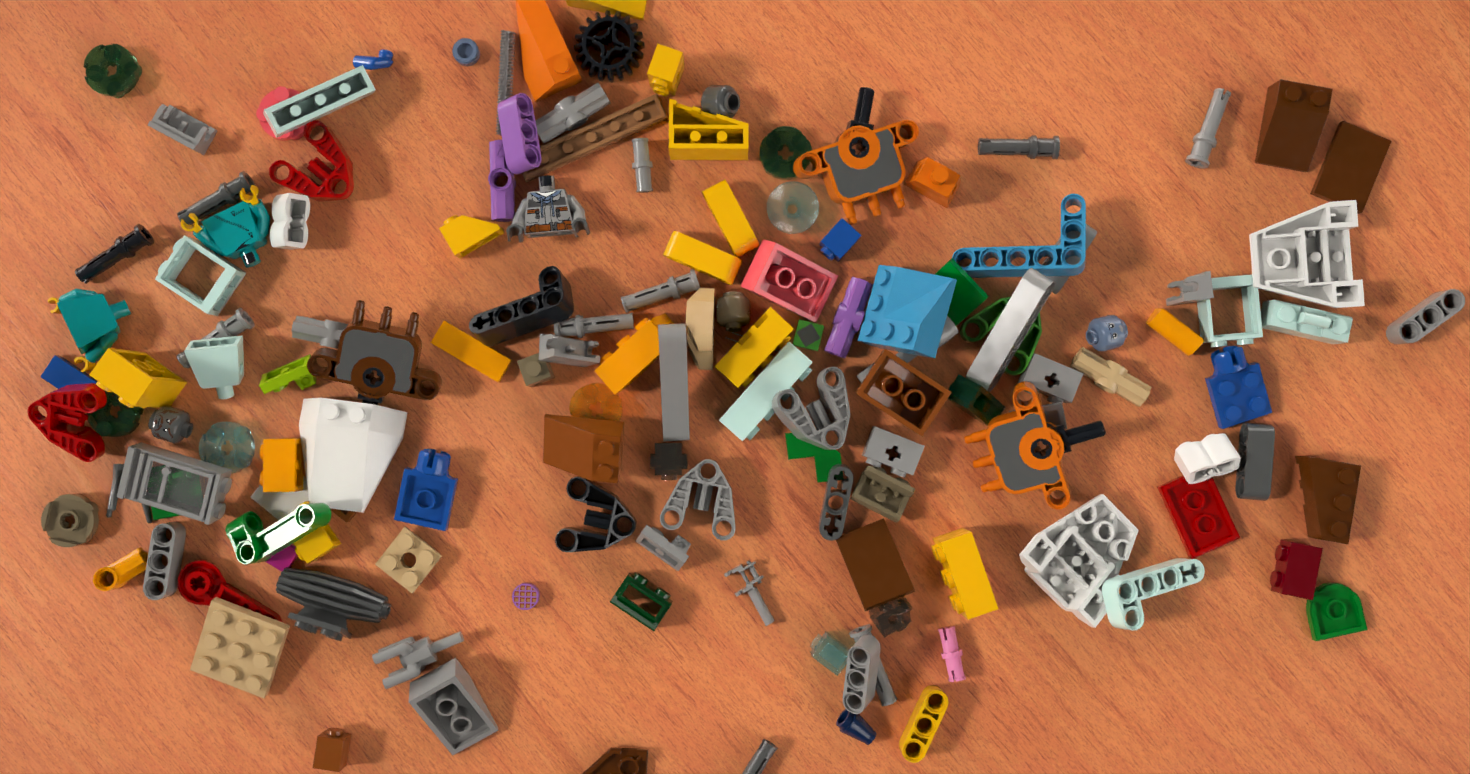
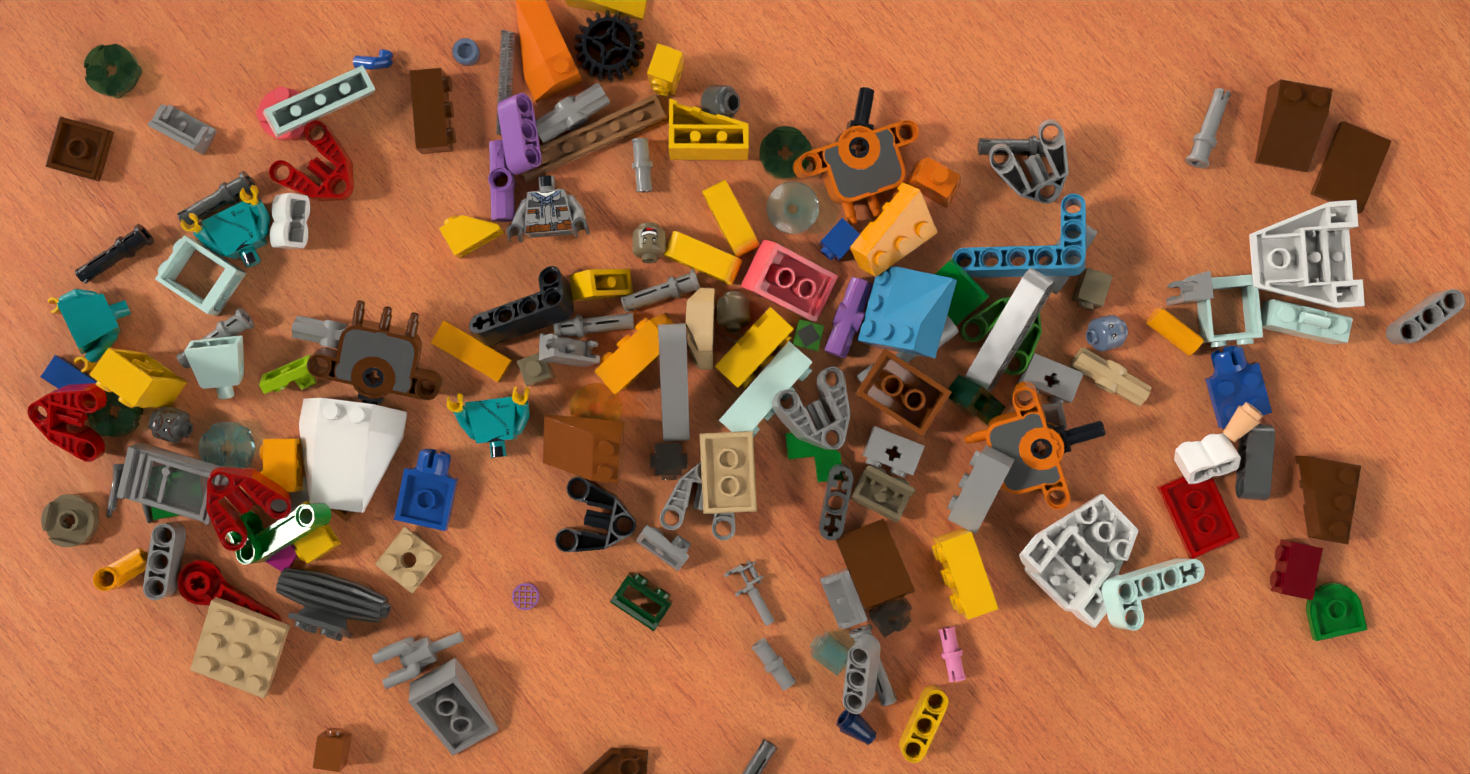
(79, 149): none -> reddish brown plate
(258, 487): none -> red connector
(432, 110): none -> reddish brown brick
(493, 419): none -> teal torso
(600, 284): none -> yellow slope
(649, 242): none -> dark tan head
(728, 472): none -> tan tile
(773, 664): none -> light grey pin
(843, 599): none -> light grey hinge
(895, 232): none -> light orange wedge
(979, 488): none -> light grey brick
(1014, 175): none -> light grey connector
(1091, 289): none -> dark tan brick
(1243, 420): none -> light nougat cone

